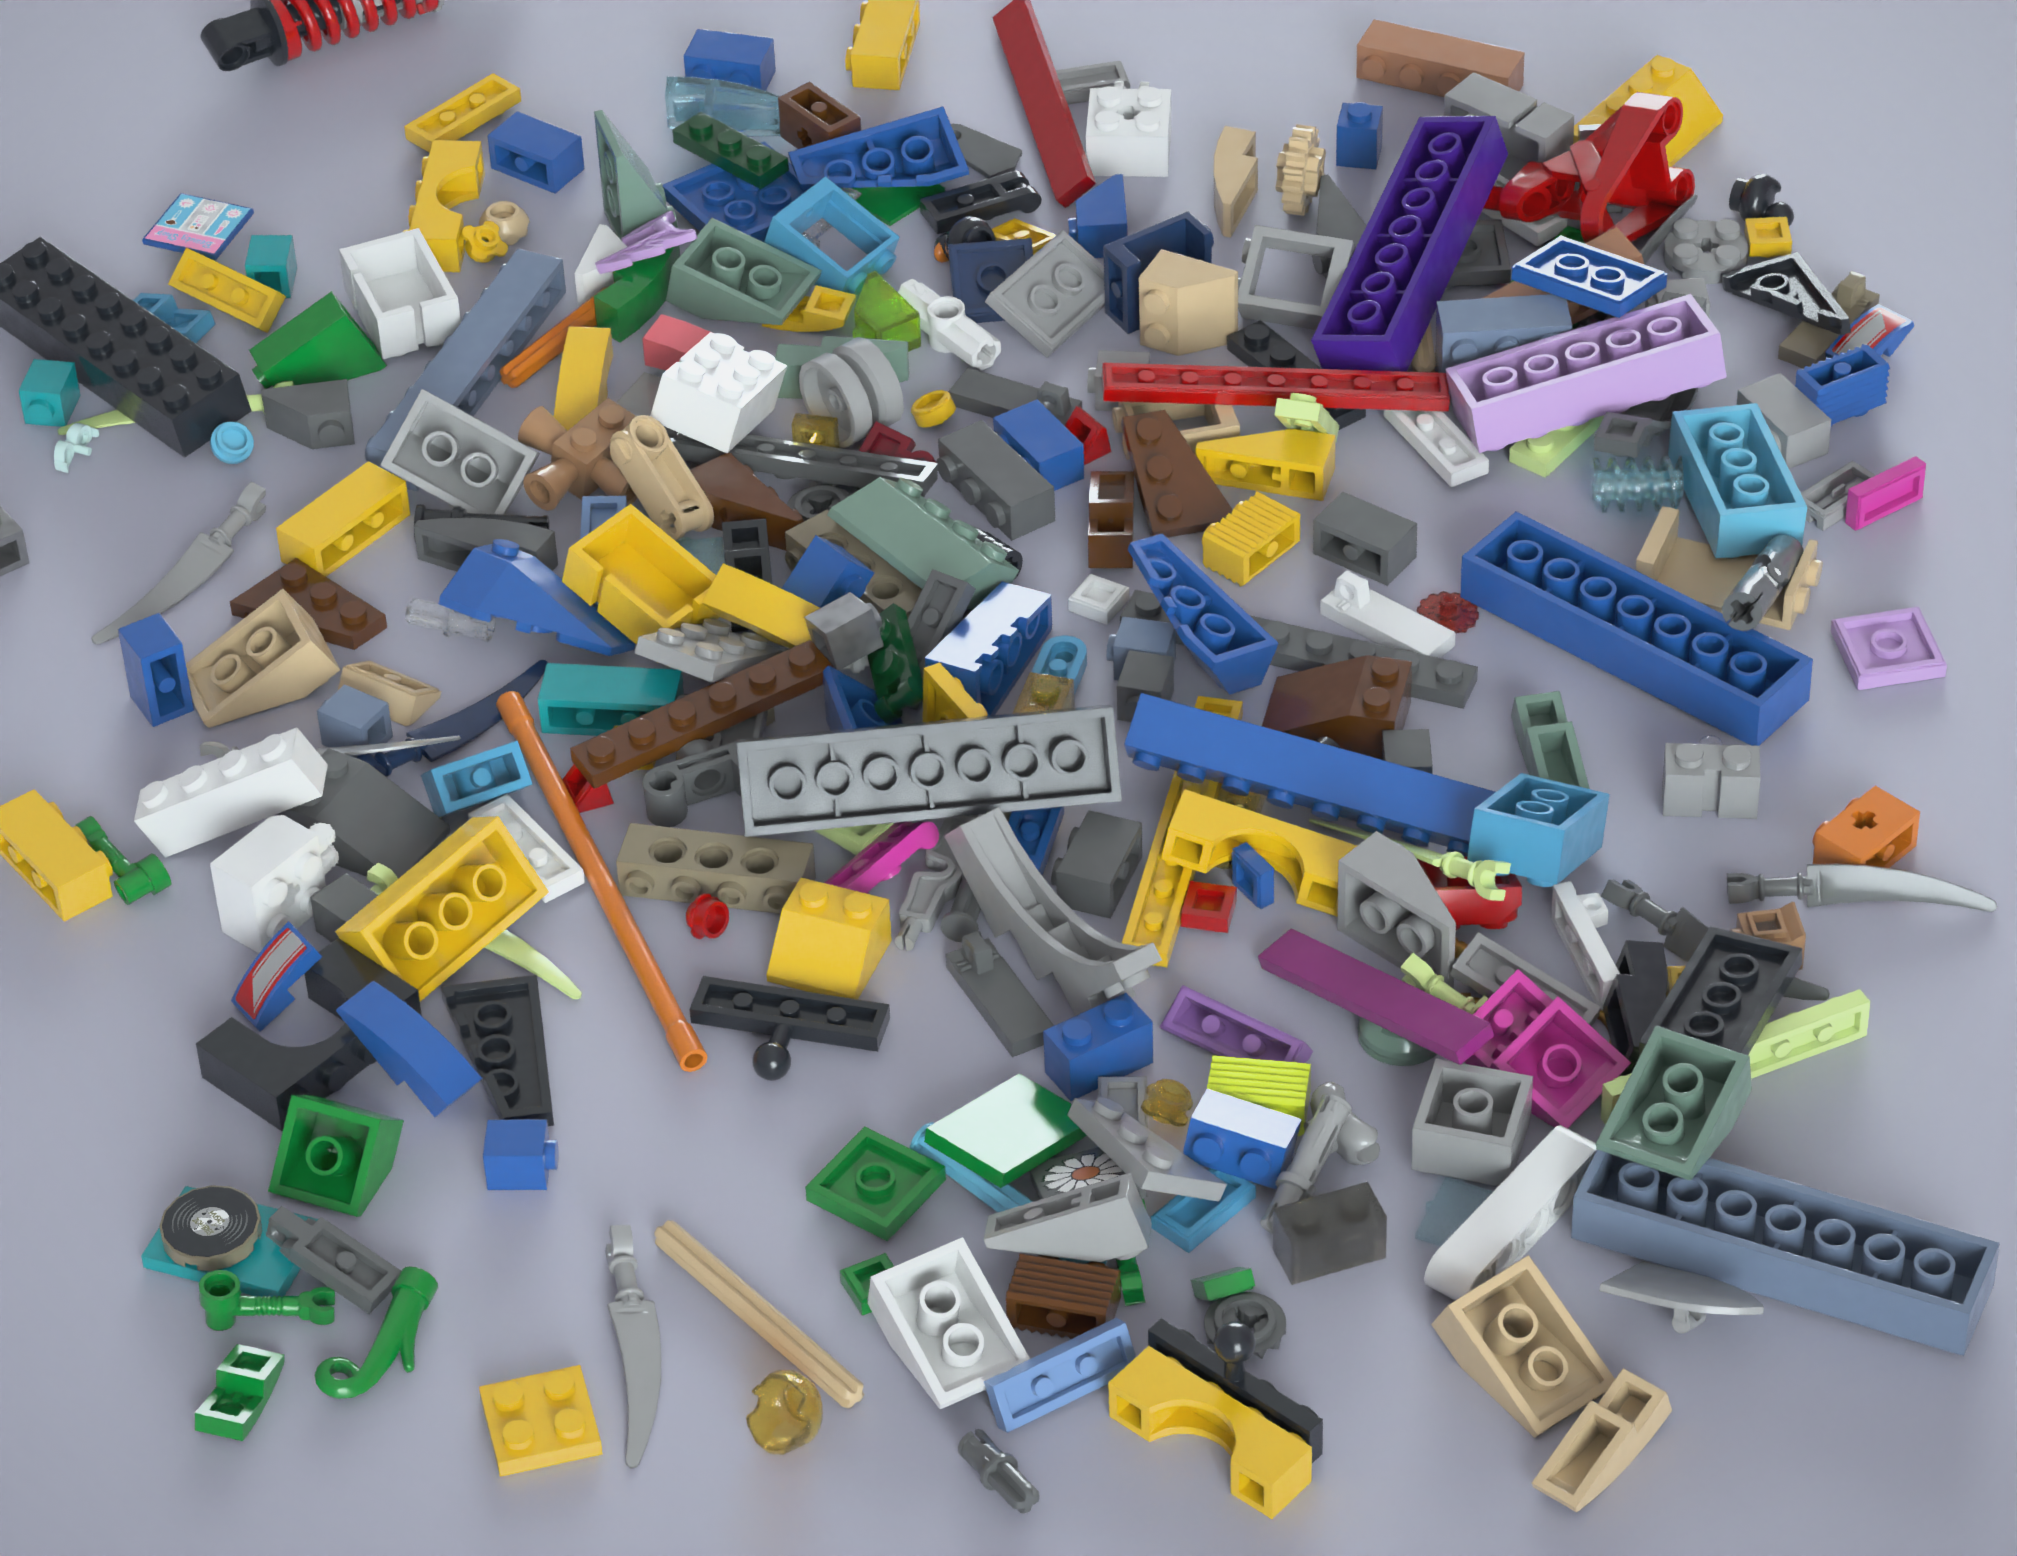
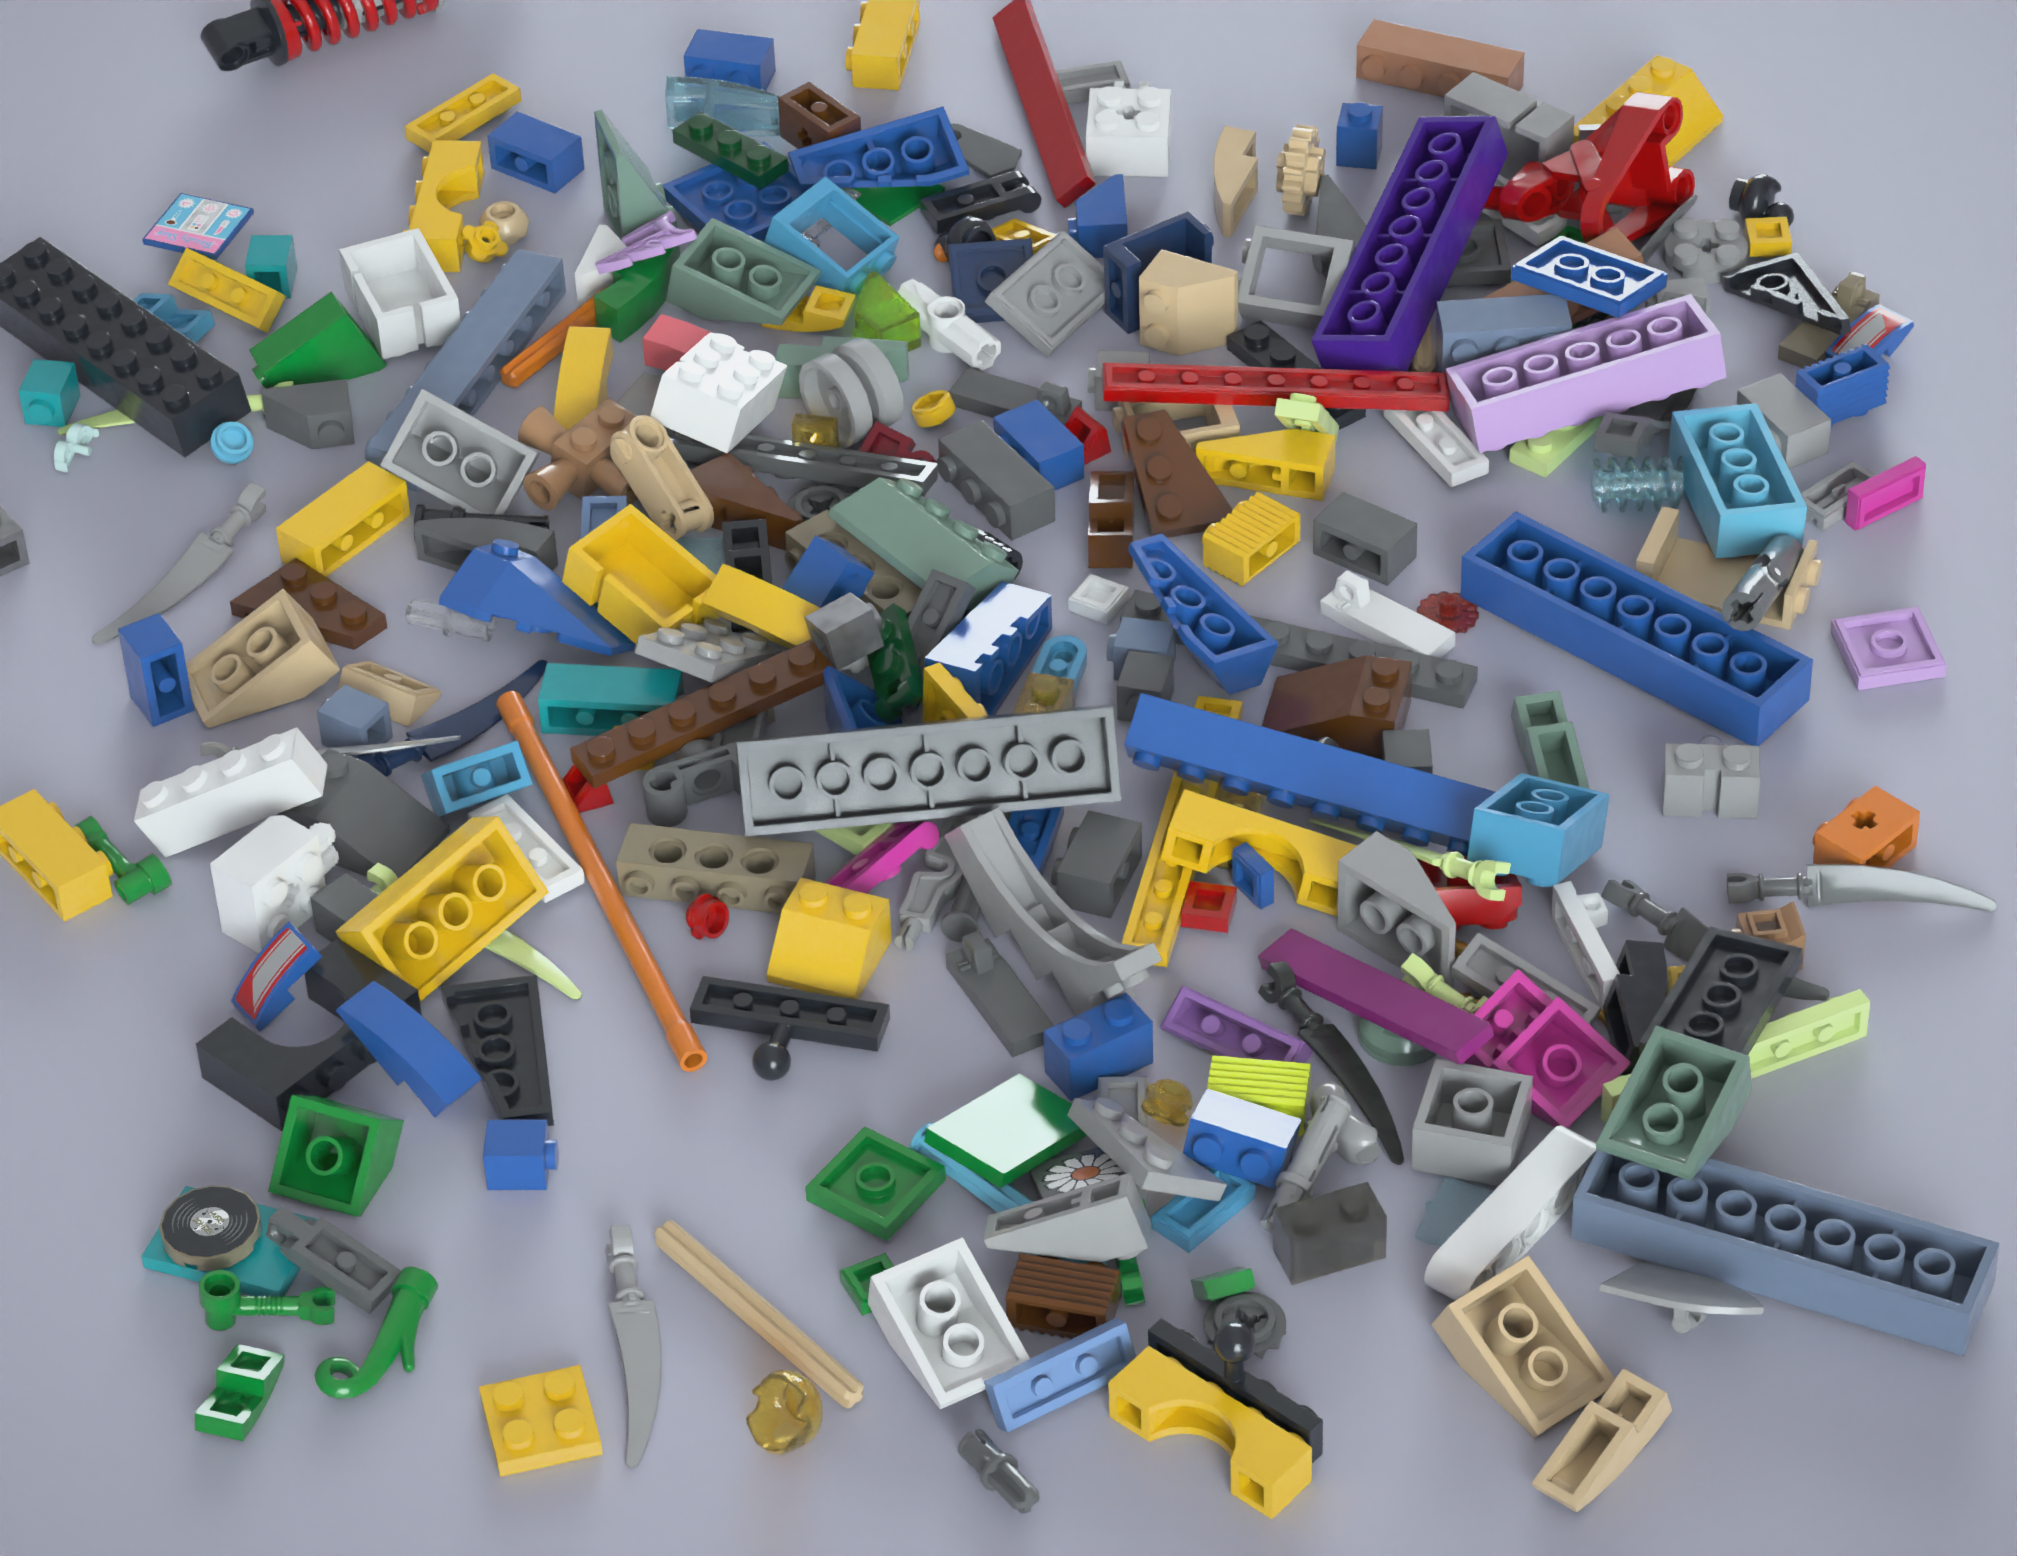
(1335, 1053): none -> pearl dark grey sword

